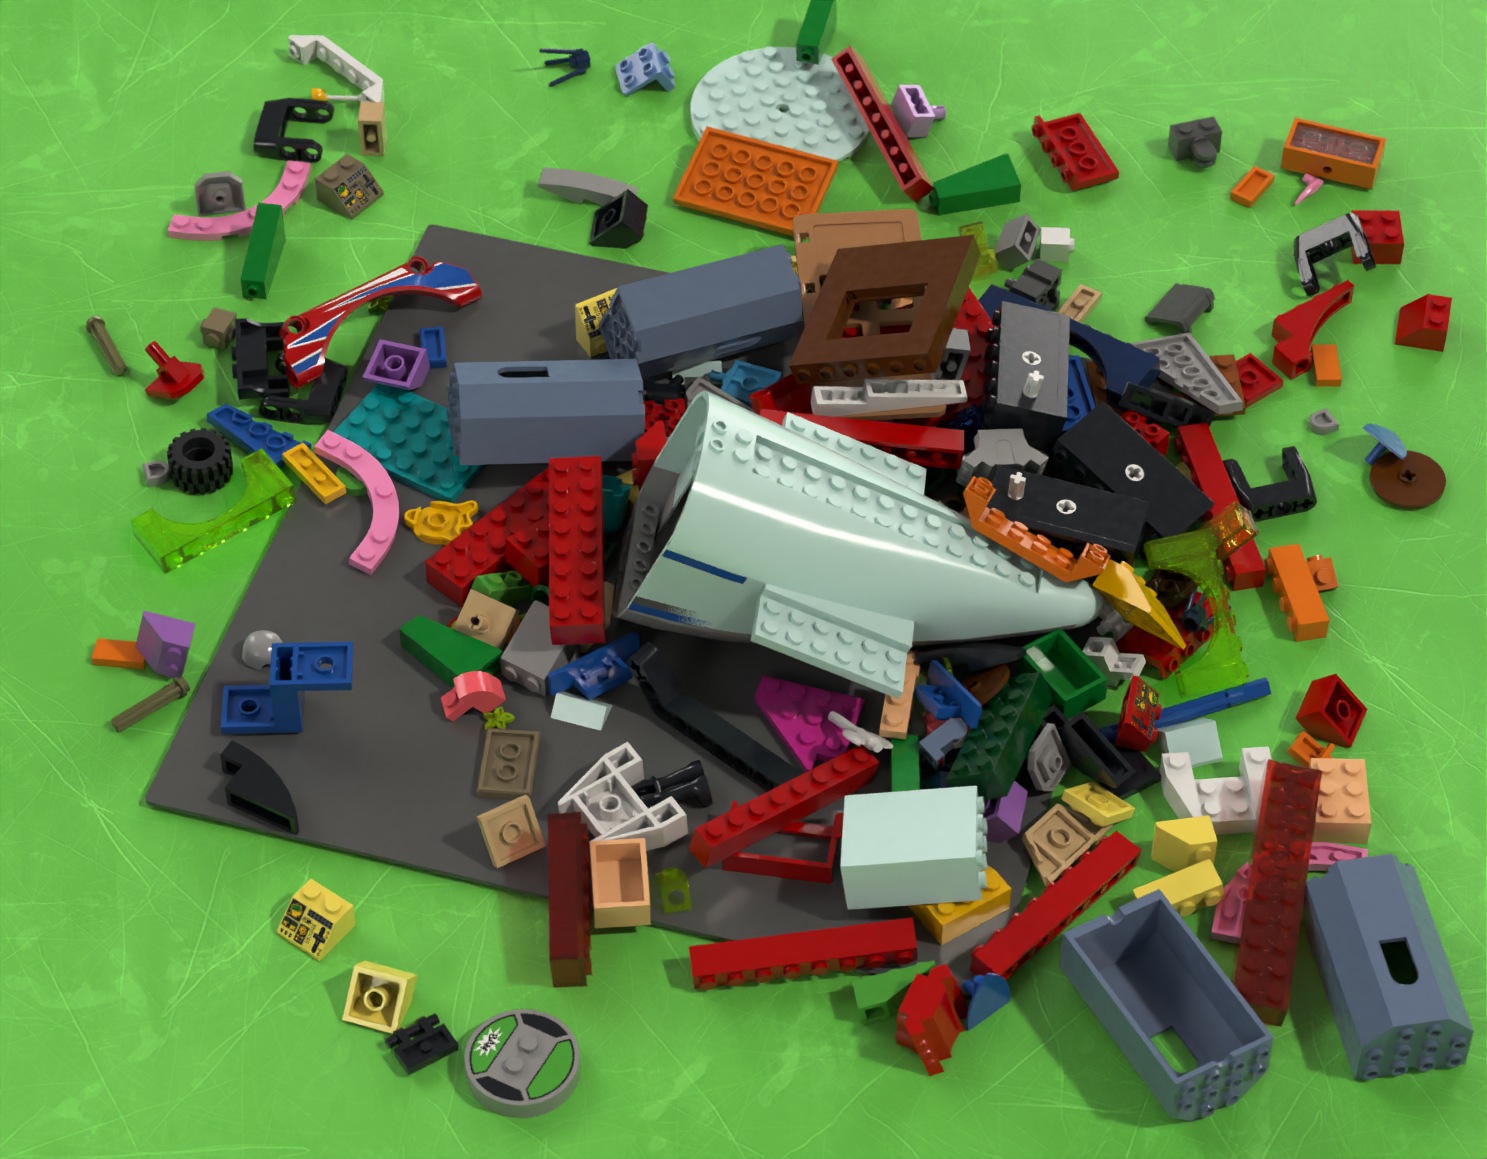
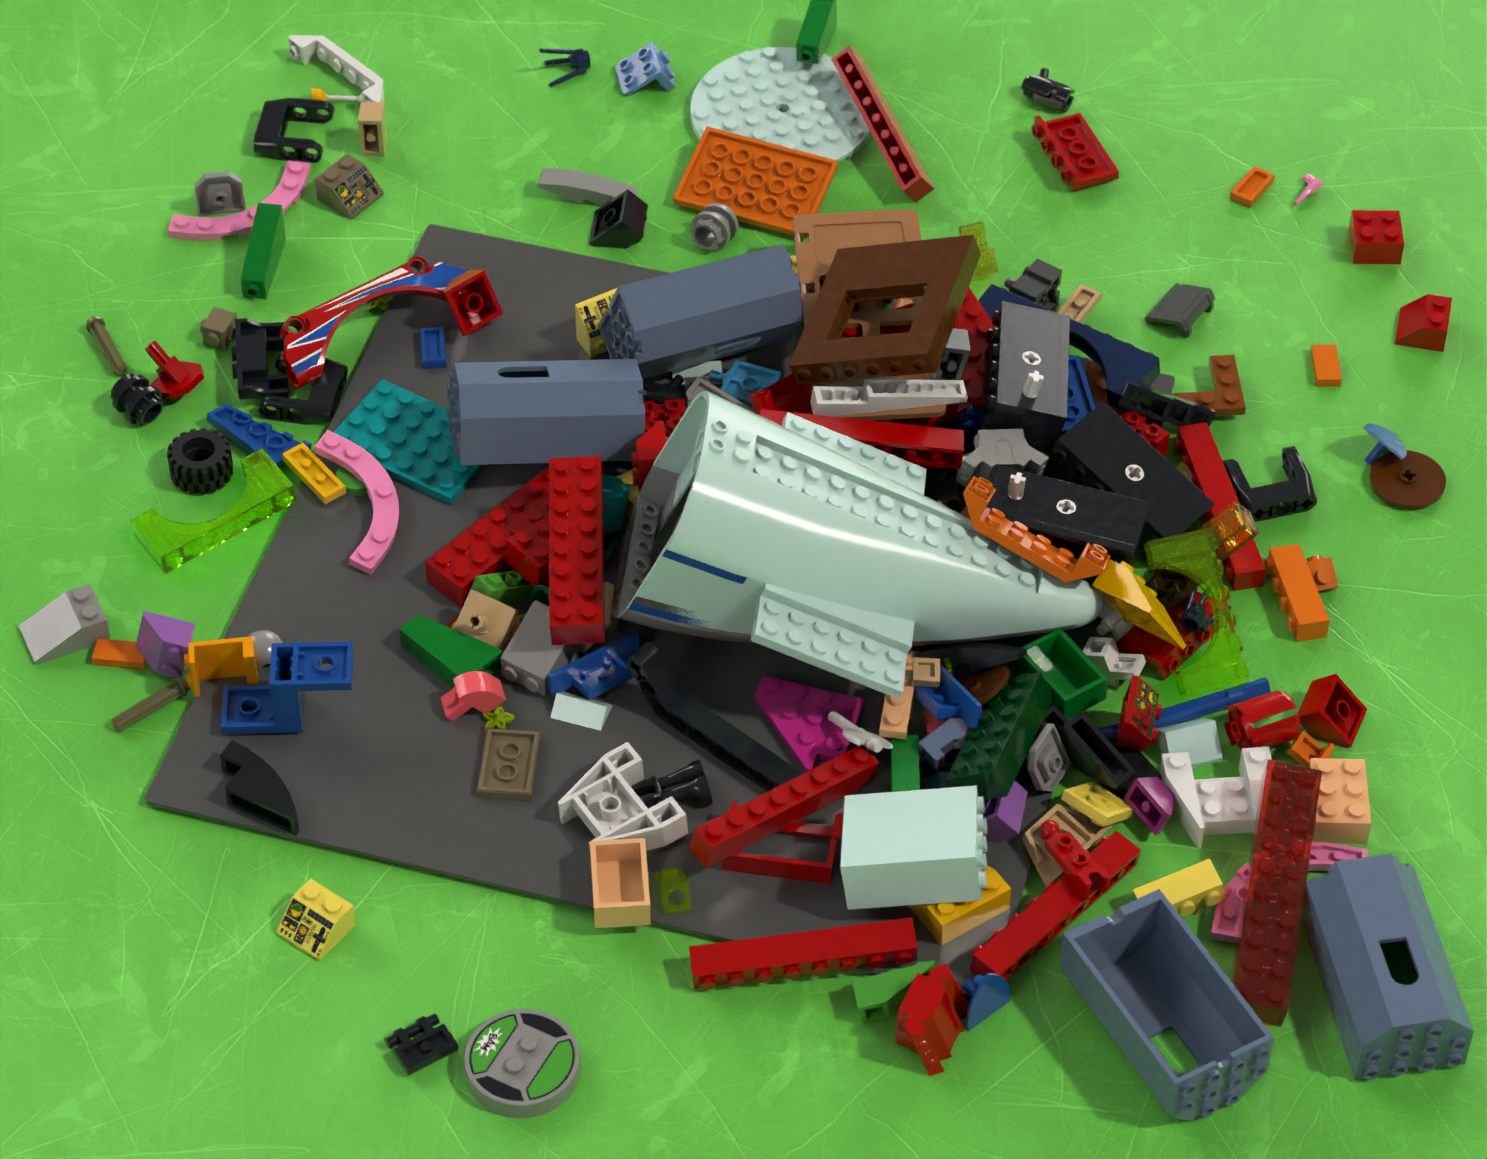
(65, 625): none -> light grey slope
(137, 399): none -> black piece
(156, 473): light grey tile -> none
(221, 660): none -> light orange panel
(379, 996): light yellow slope -> none
(397, 365): medium lavender slope -> none
(441, 521): yellow tile -> none
(472, 300): none -> red slope
(511, 831): tan tile -> none
(569, 900): clear red brick -> none
(714, 227): none -> light grey piece
(914, 111): lavender brick -> none
(926, 672): none -> tan plate
(977, 187): green slope -> none
(1017, 242): light grey brick -> none
(1048, 91): none -> black piece
(1055, 244): white brick -> none
(1074, 859): none -> red plate
(1151, 802): none -> magenta slope
(1184, 842): light yellow slope -> none
(1192, 372): light grey wing -> none
(1196, 141): dark grey brick -> none
(1243, 715): none -> red cylinder
(1256, 379): red tile -> none
(1300, 325): red arch -> none
(1323, 422): light grey tile -> none
(1327, 241): connector -> none
(1333, 153): orange brick -> none

